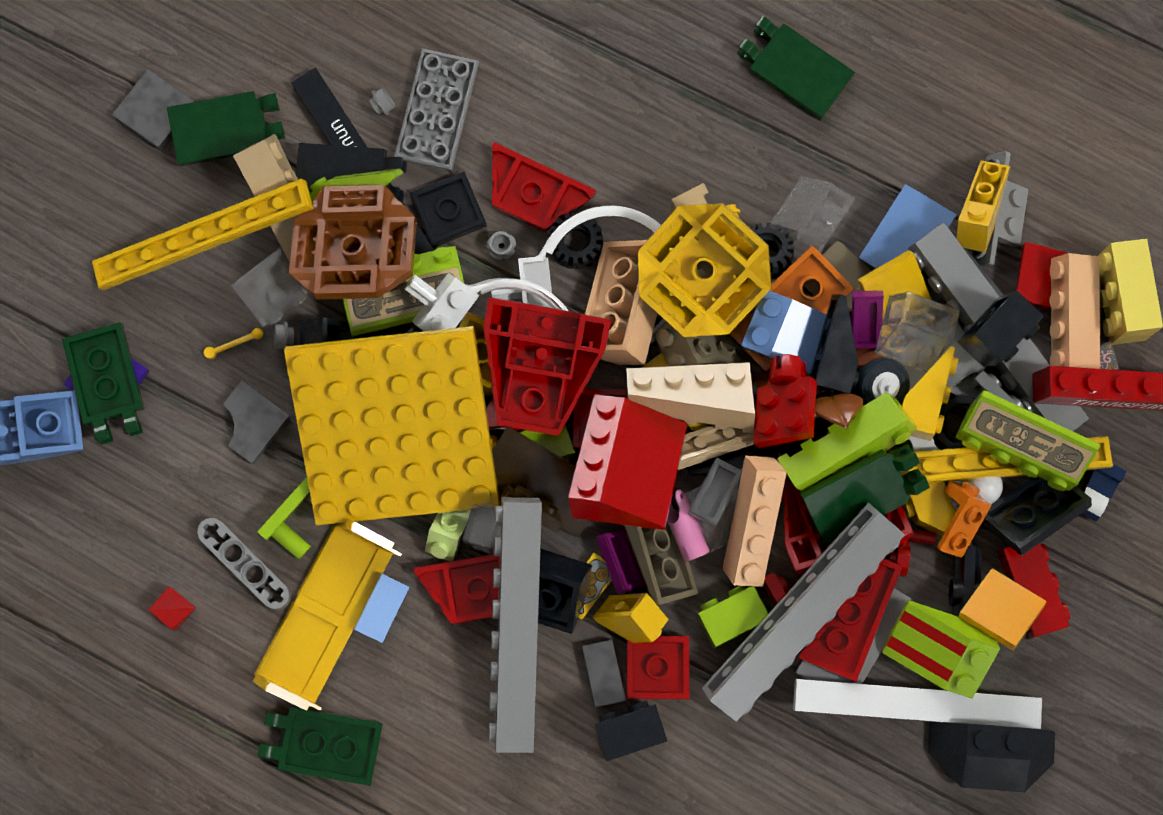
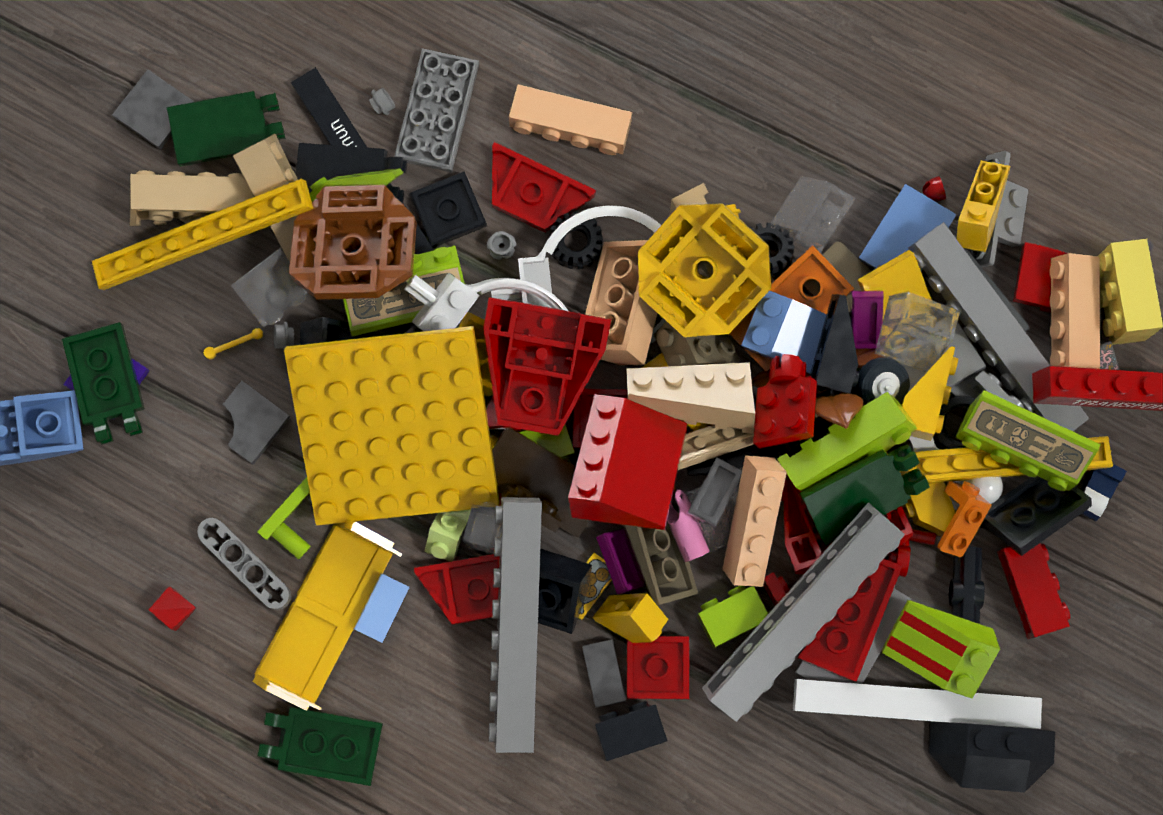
(182, 196): none -> tan wedge
(570, 120): none -> light nougat brick
(796, 68): dark green tile -> none
(934, 189): none -> red hinge
(1001, 329): black brick -> none
(1002, 609): light orange tile -> none

